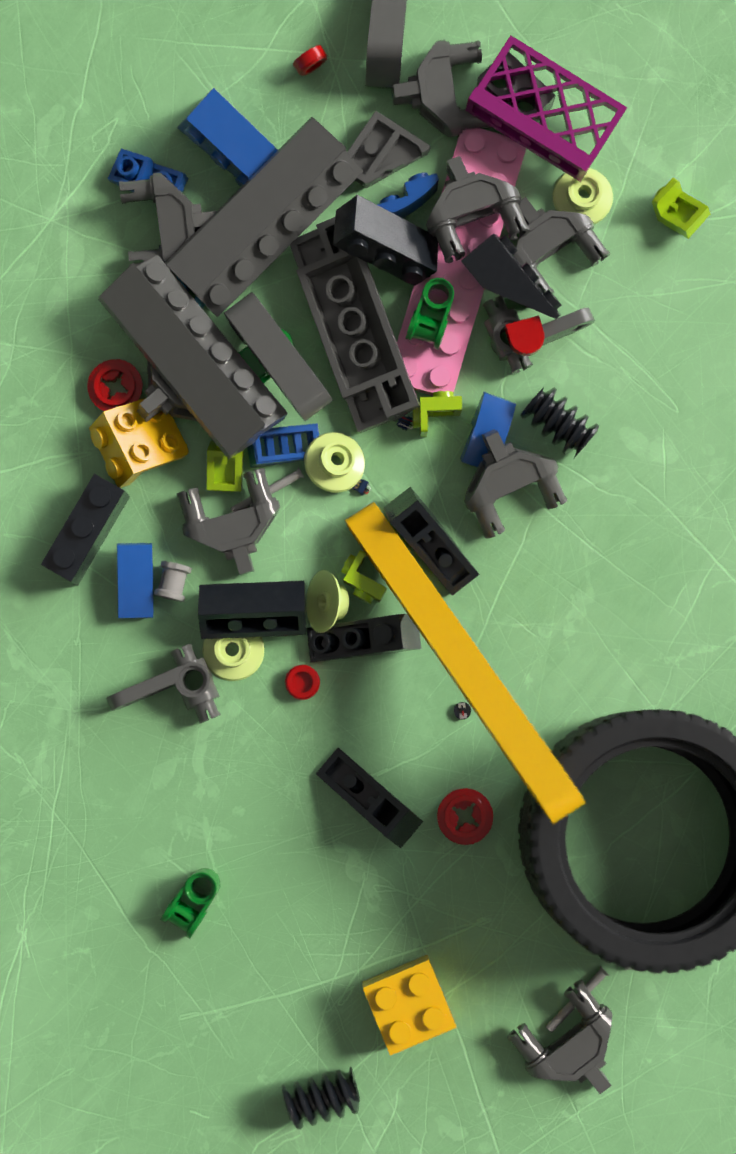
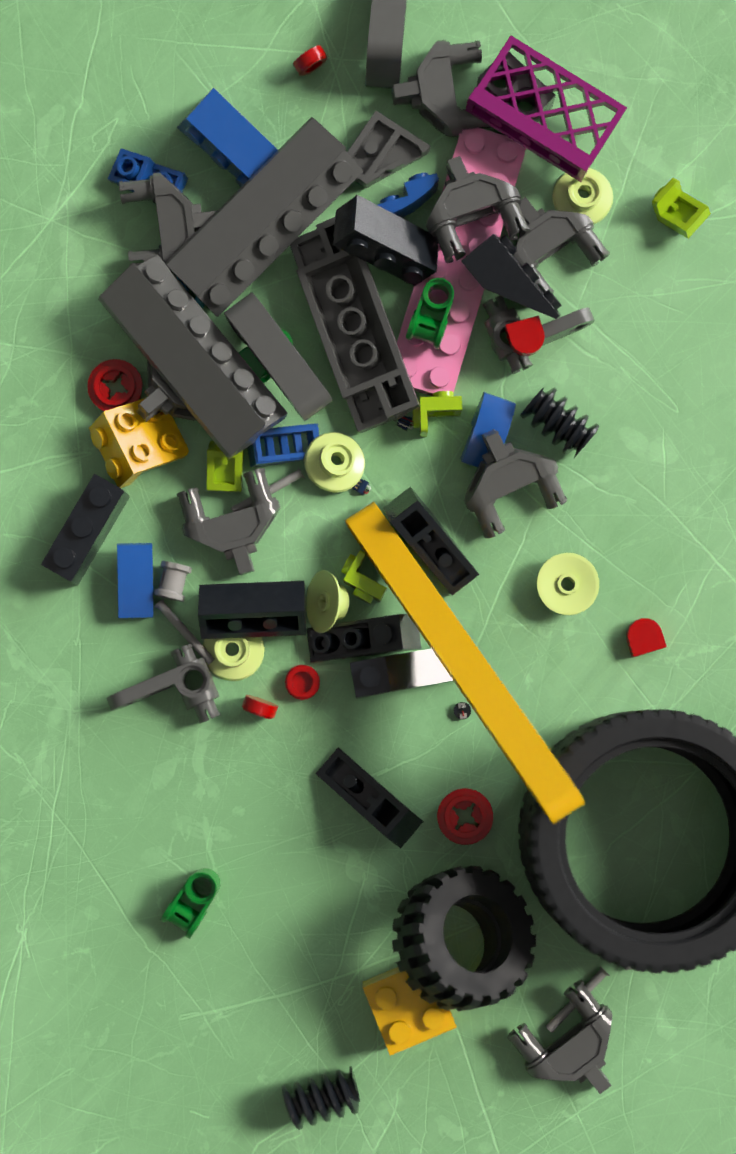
(175, 621): none -> light grey piece
(259, 707): none -> red tile
(397, 673): none -> black slope
(504, 930): none -> black tyre
(584, 581): none -> yellowish green piece
(644, 637): none -> red tile

